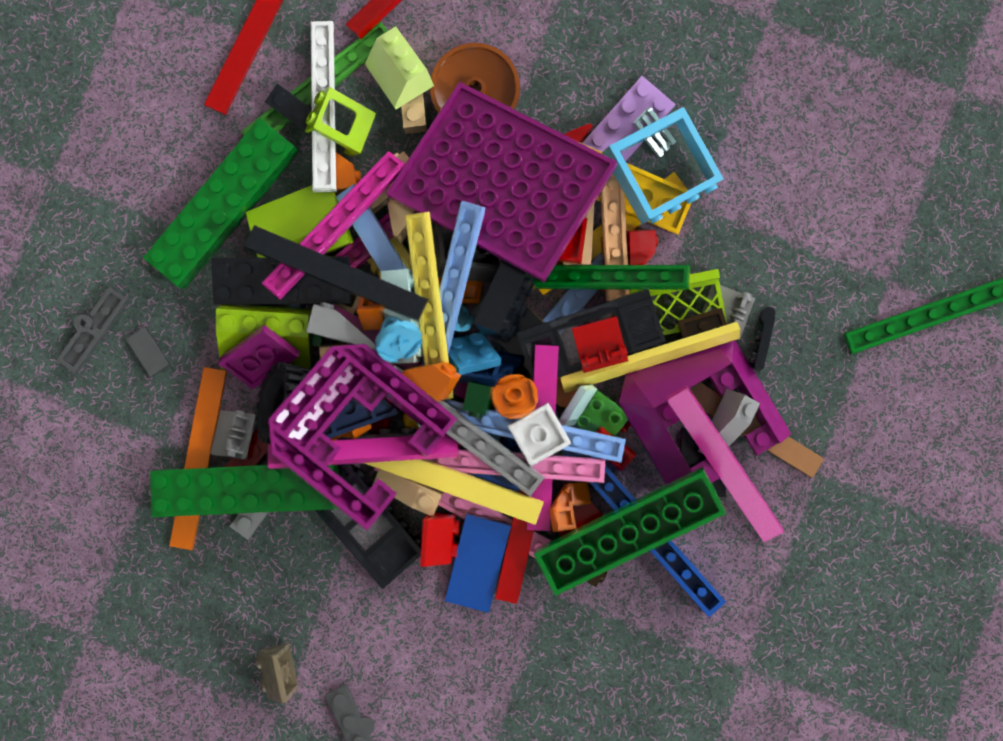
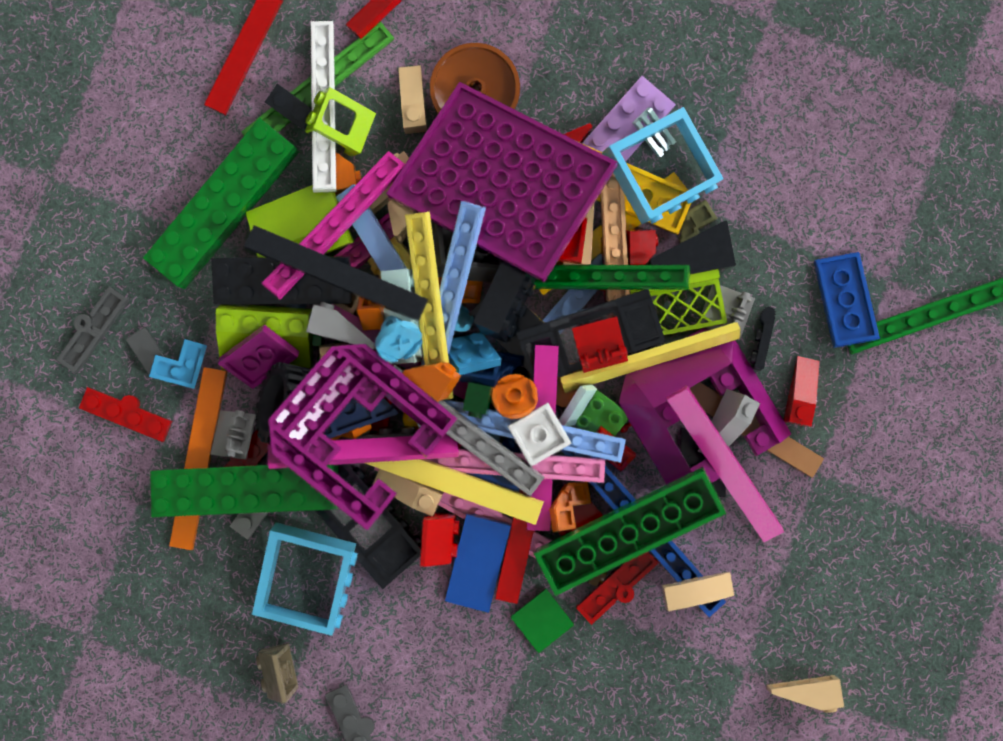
(125, 413): none -> red hinge
(180, 372): none -> dark azure plate
(312, 540): none -> medium azure window
(397, 68): yellowish green slope -> none
(542, 620): none -> green tile
(616, 587): none -> red hinge
(696, 218): none -> olive tile
(697, 591): none -> tan slope
(701, 323): dark brown plate -> none
(703, 252): none -> black slope
(802, 393): none -> slope
(819, 692): none -> tan slope
(846, 300): none -> blue tile

